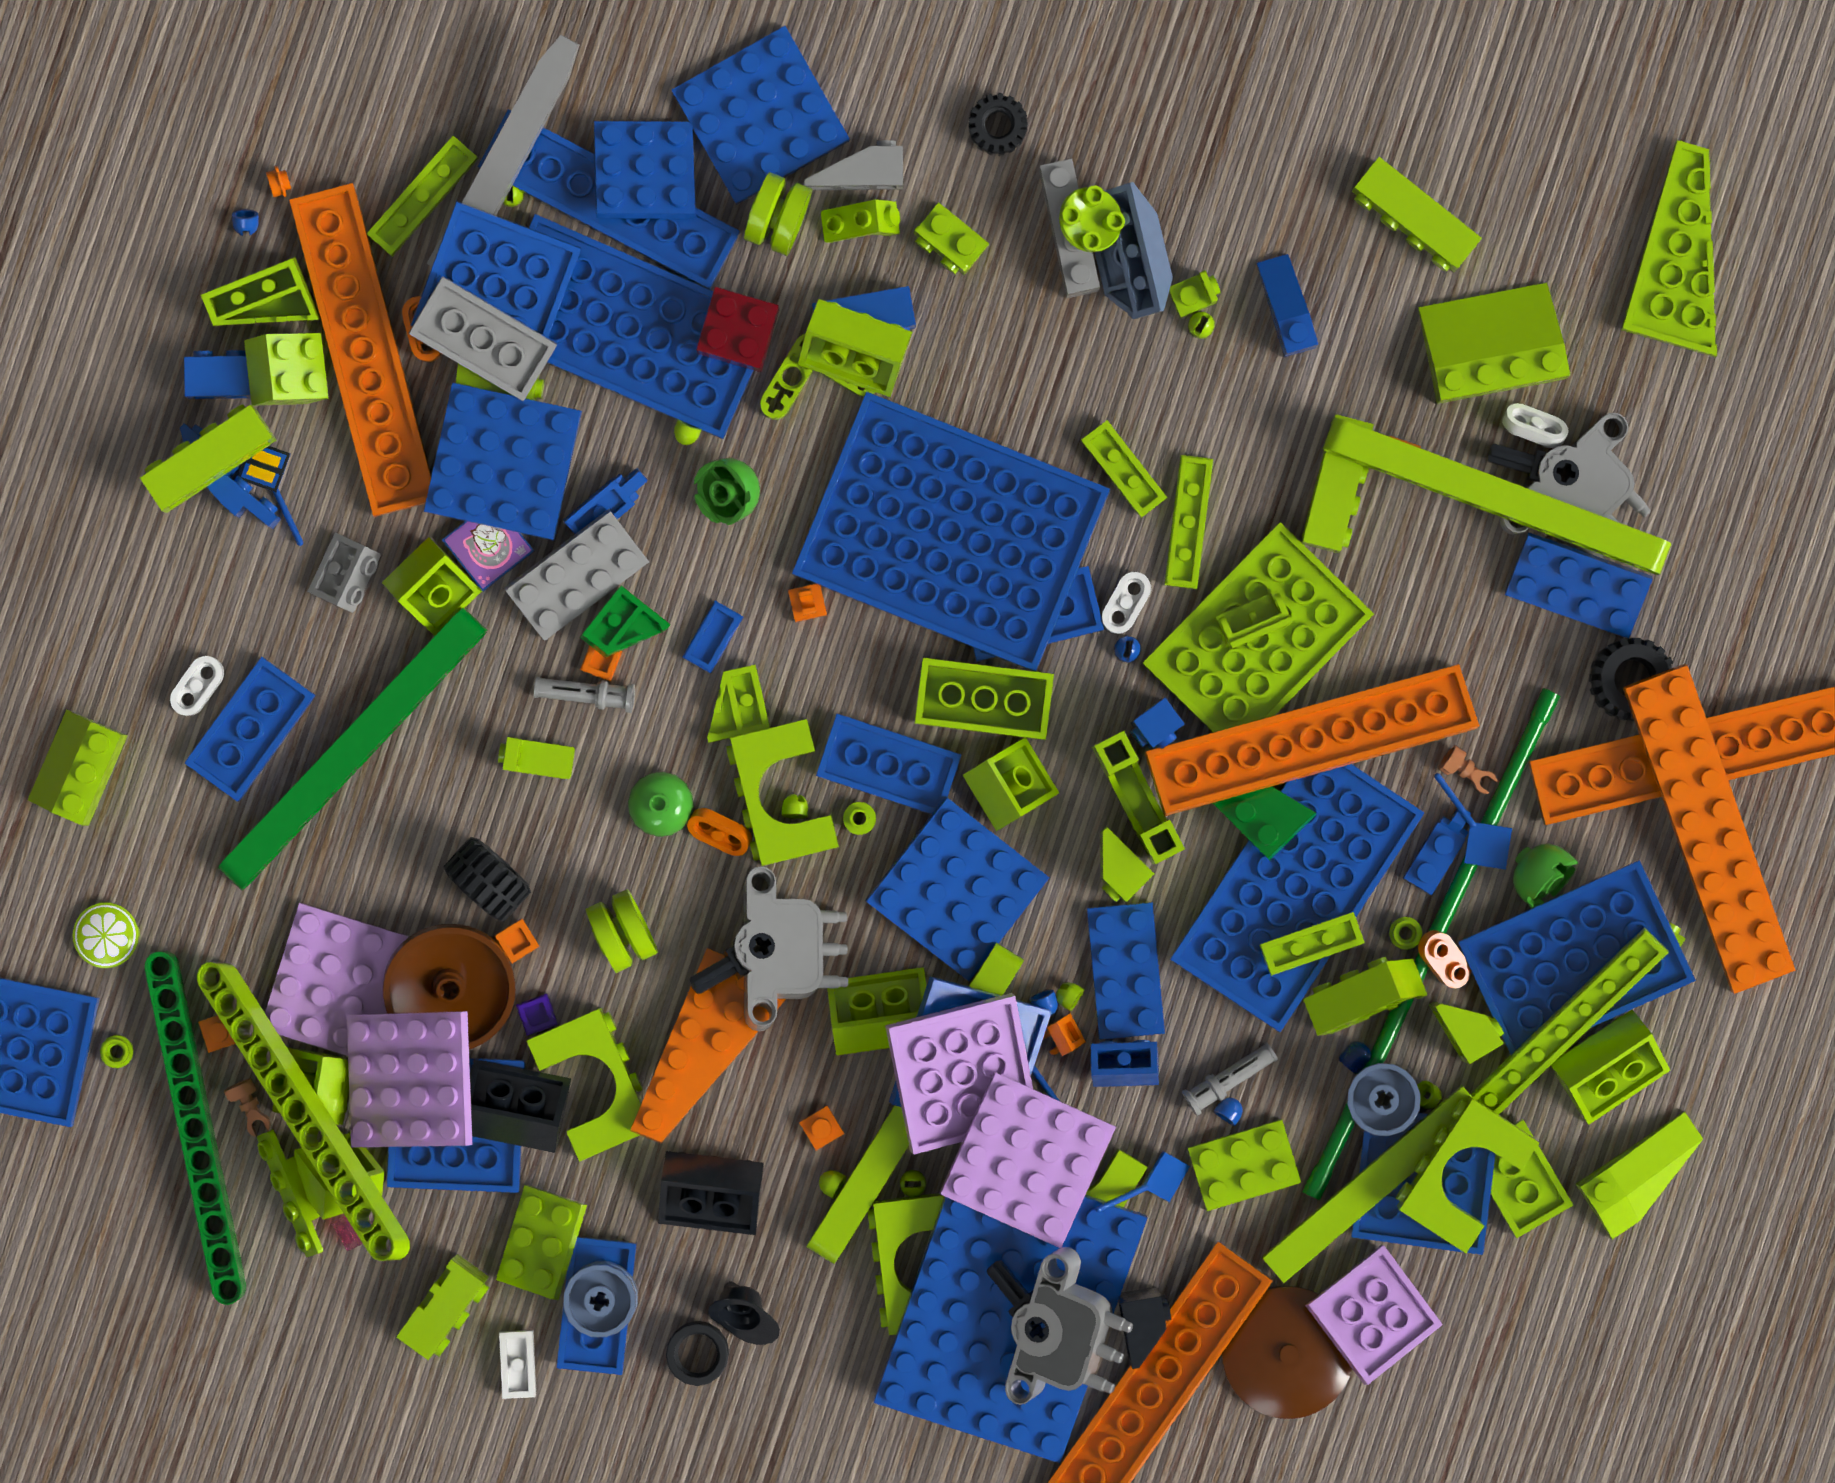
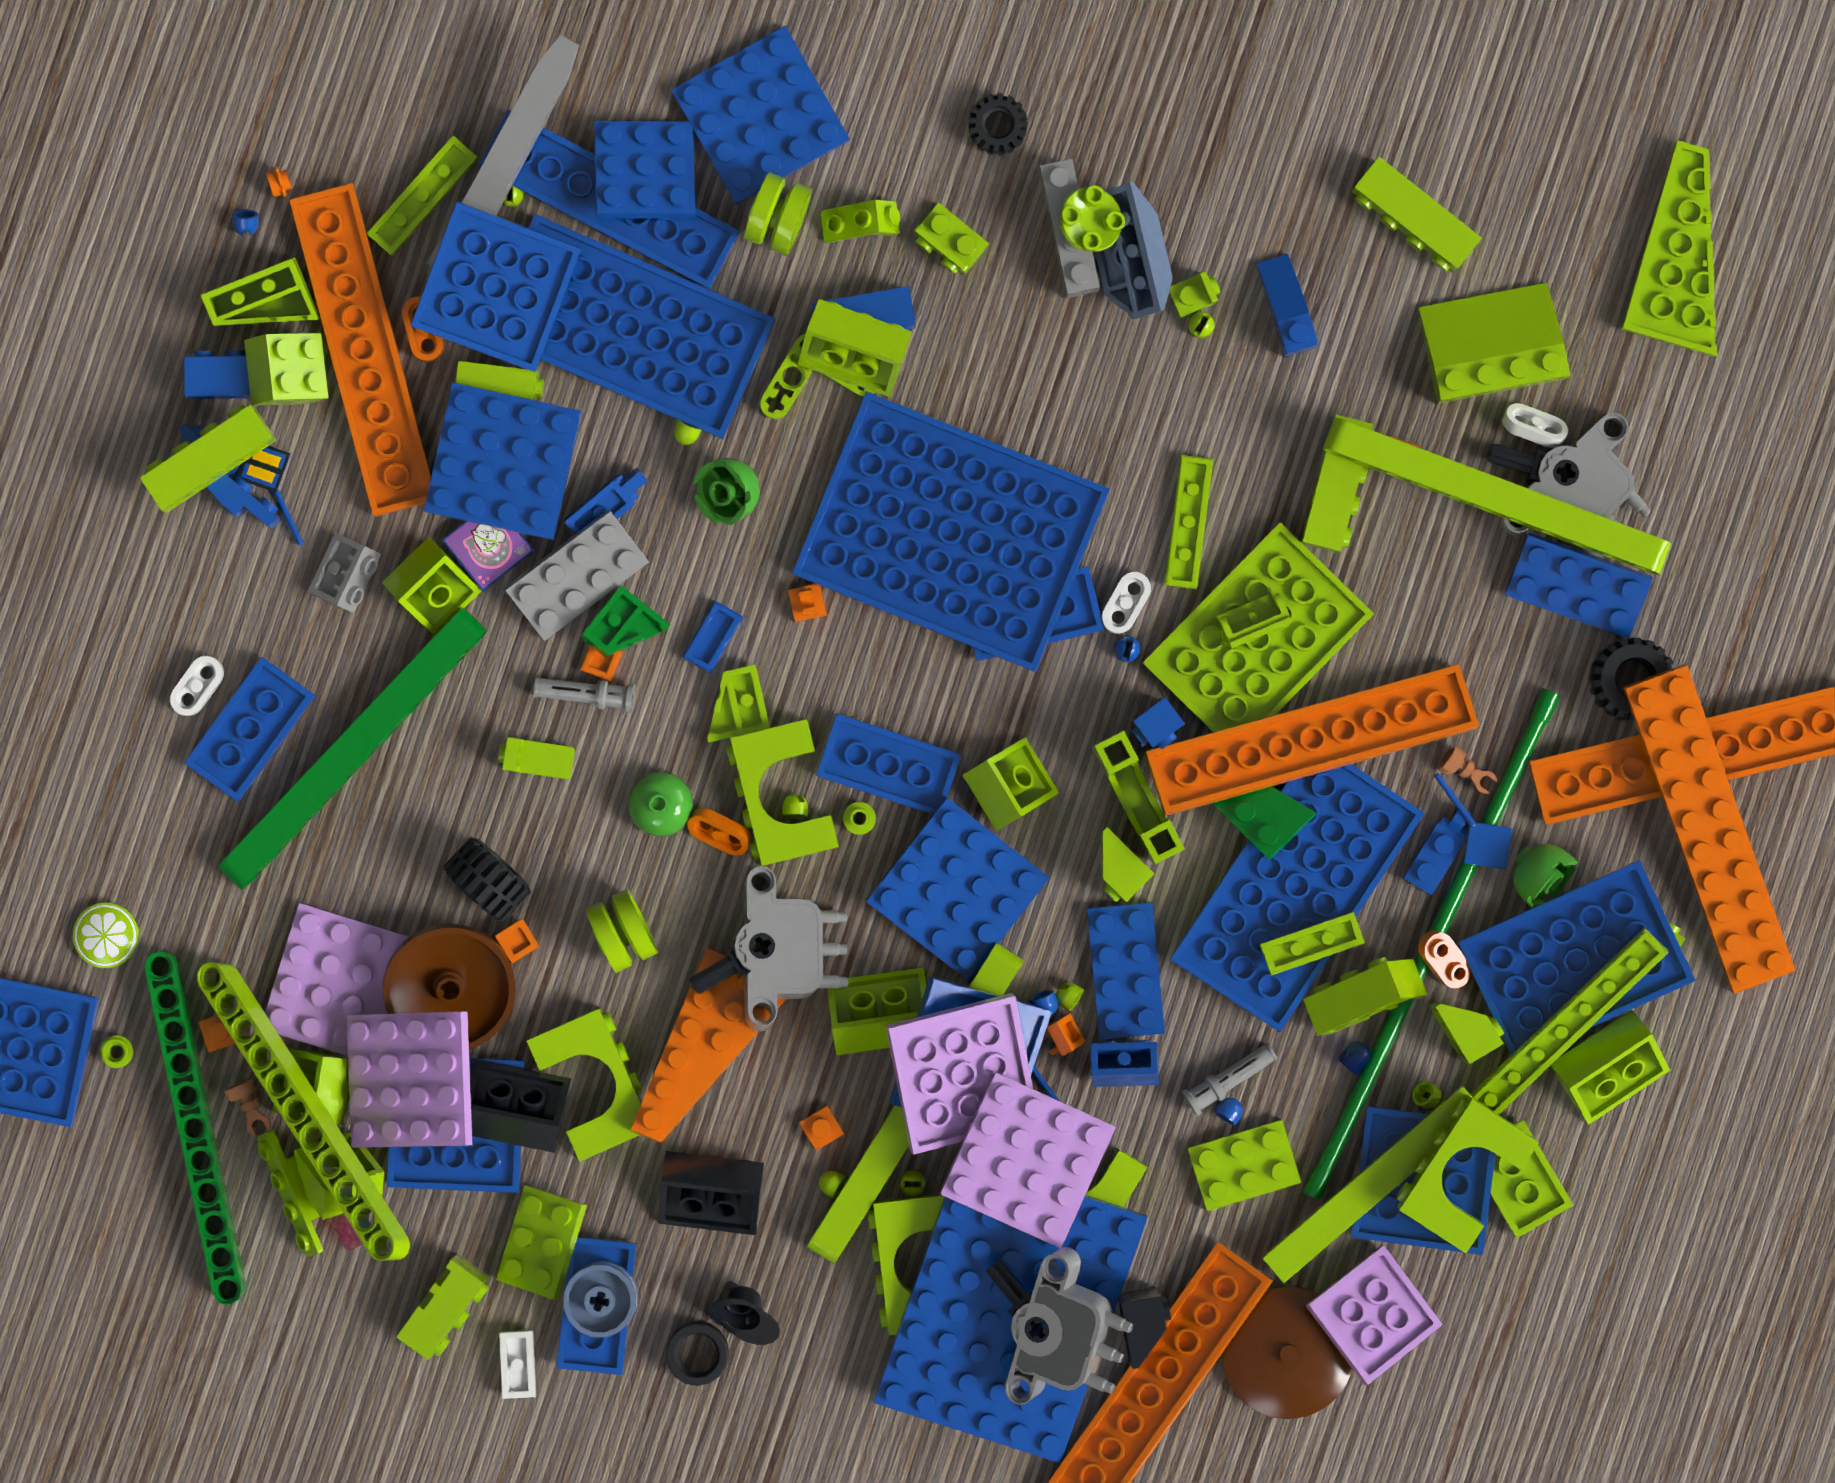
(77, 768): lime slope -> none
(482, 338): light grey plate -> none
(537, 1014): dark purple tile -> none
(738, 329): dark red brick -> none
(869, 169): light grey slope -> none
(984, 699): lime brick -> none
(1124, 469): lime plate -> none
(1161, 1181): blue piece -> none
(1378, 1118): sand blue wheel -> none
(1413, 940): lime plate -> none
(1634, 1179): lime wedge -> none

